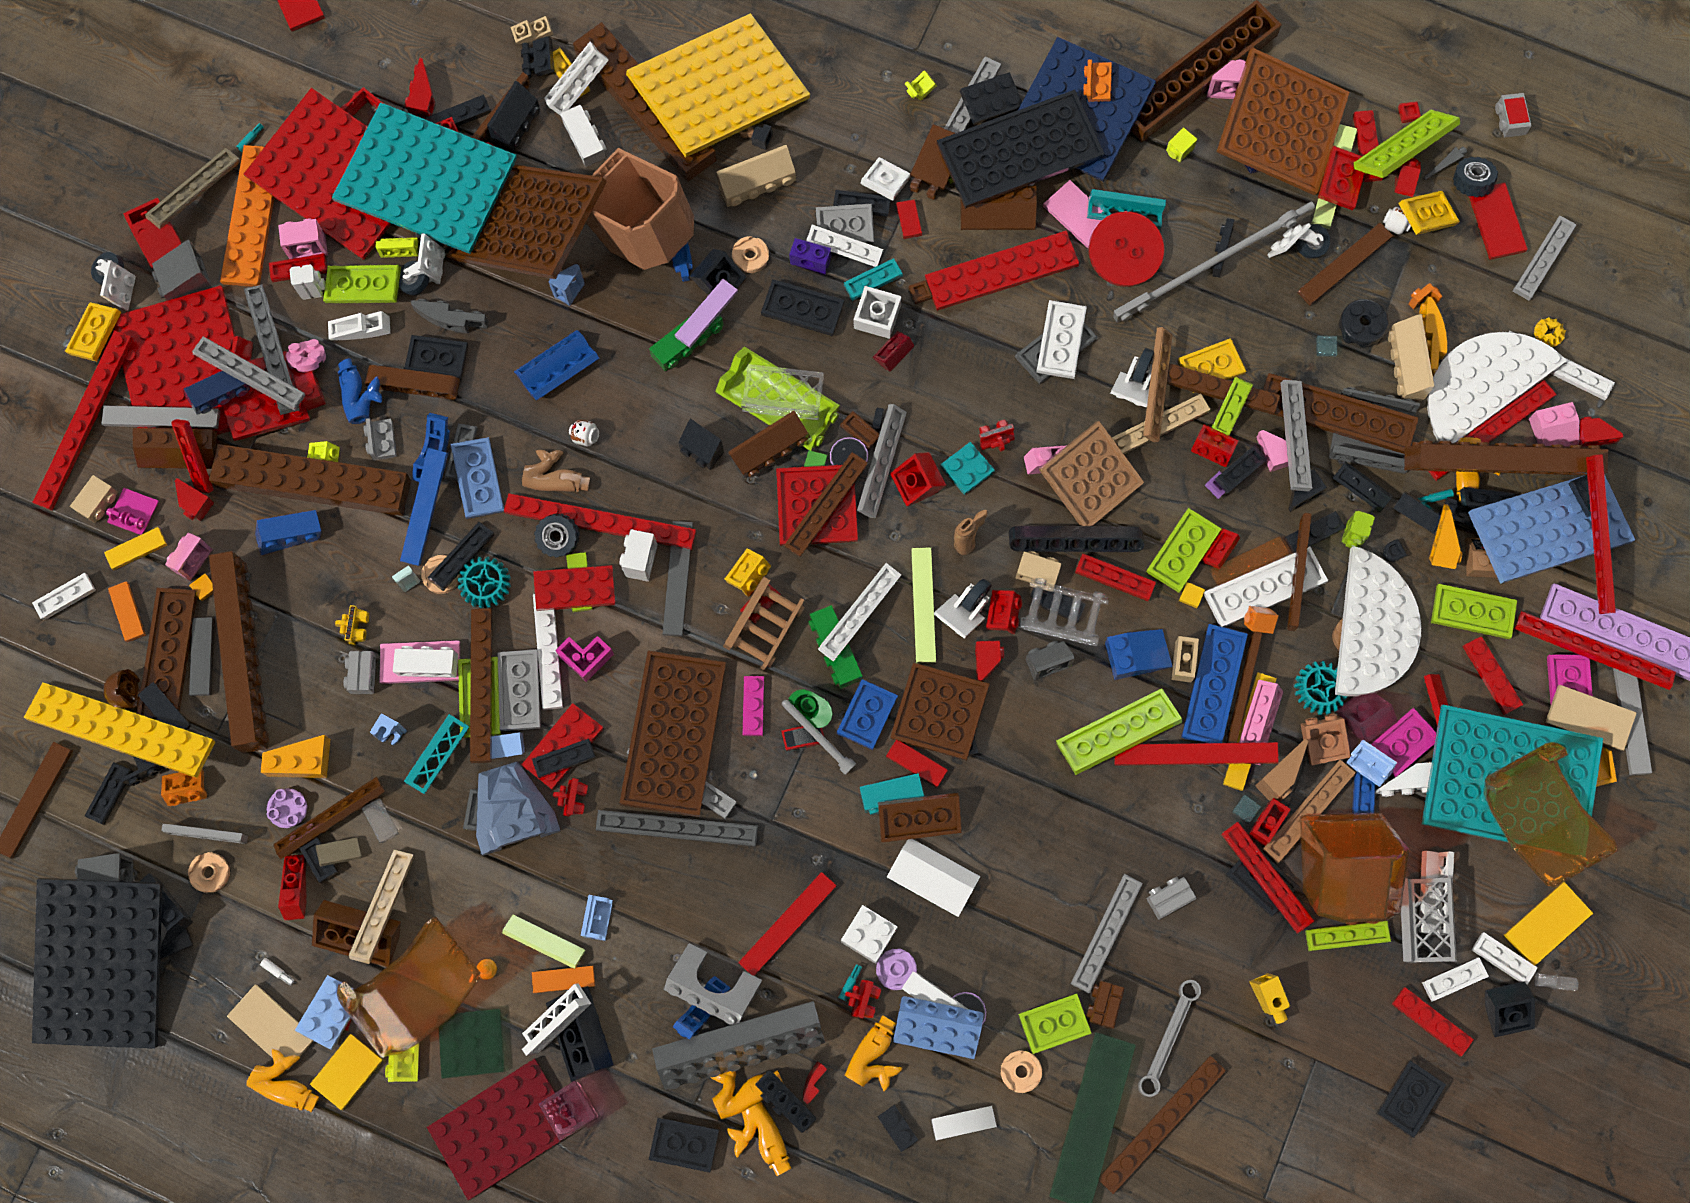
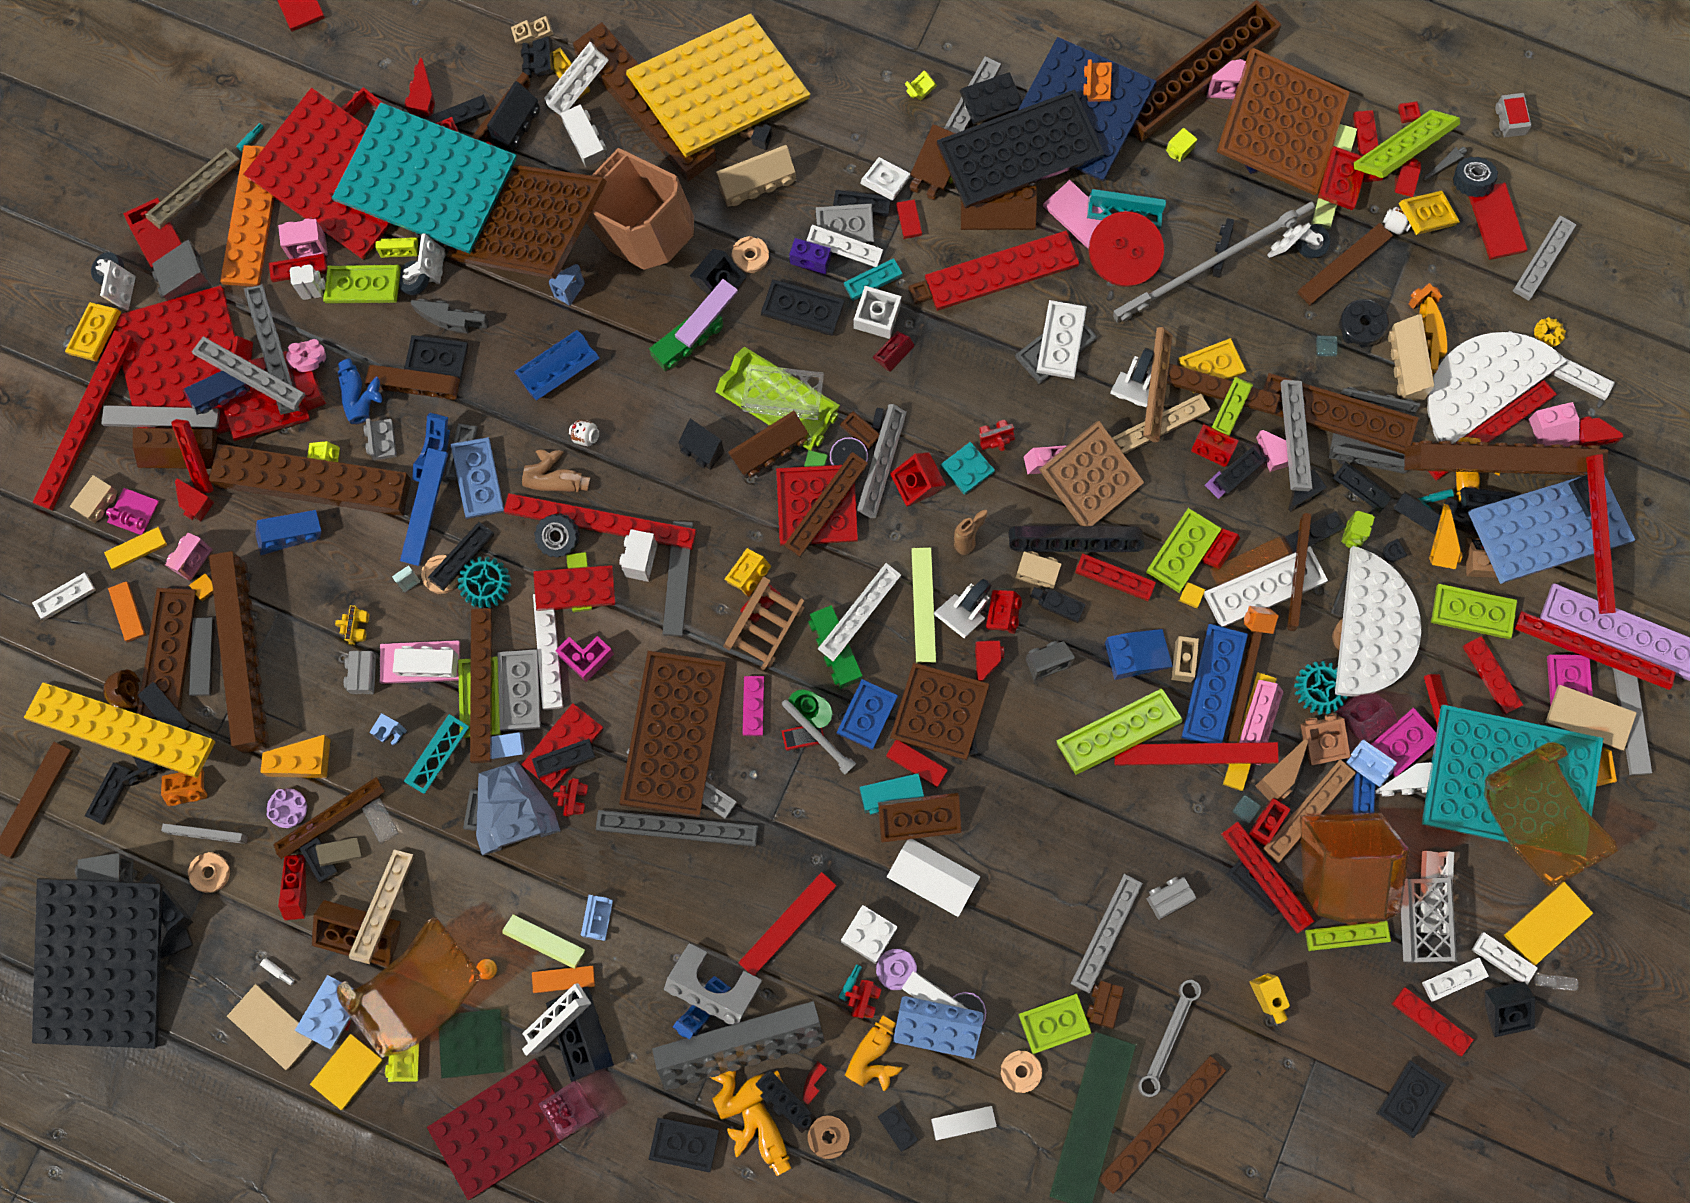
(283, 1092): light orange piece -> none
(359, 326): white slope -> none
(683, 262): blue hinge -> none
(818, 1130): none -> medium nougat plate
(1050, 626): clear fence -> none

